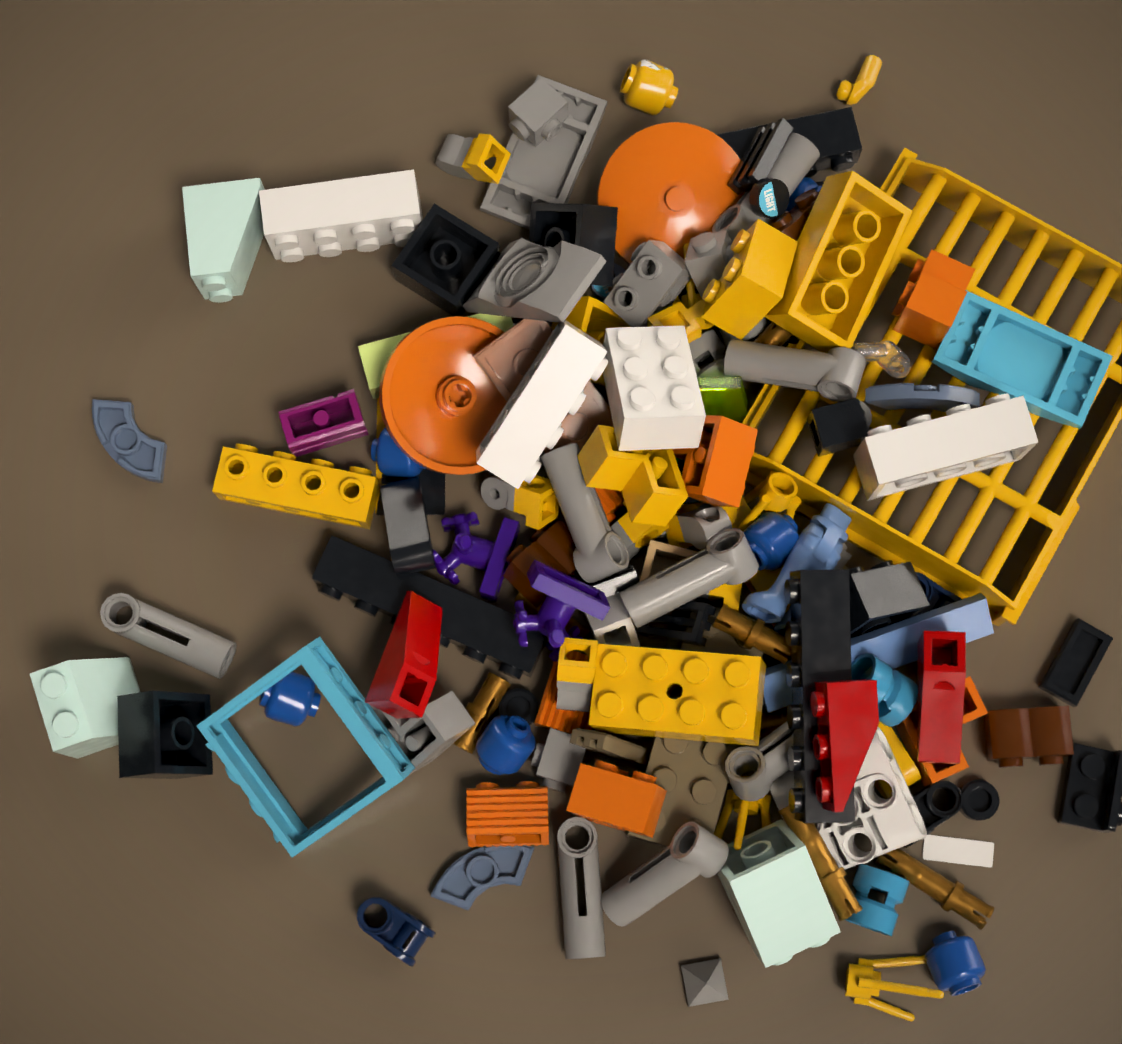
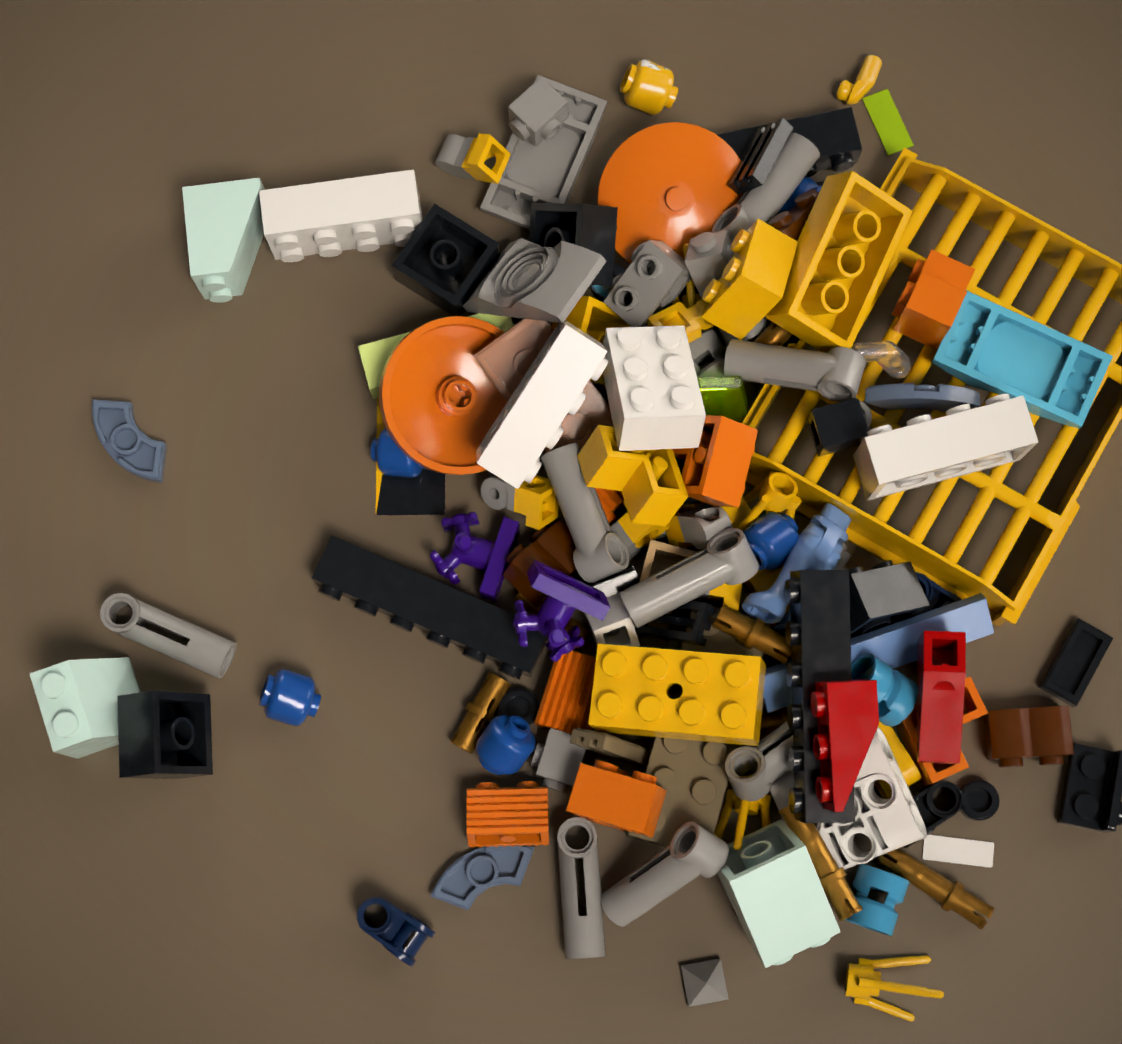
(296, 486): yellow brick -> none
(323, 423): magenta brick -> none
(356, 715): medium azure window -> none
(407, 526): black beam -> none
(409, 660): red slope -> none
(432, 734): light grey brick -> none
(575, 677): leg -> none
(769, 198): tile -> none
(887, 121): none -> lime sticker
(955, 963): blue head -> none

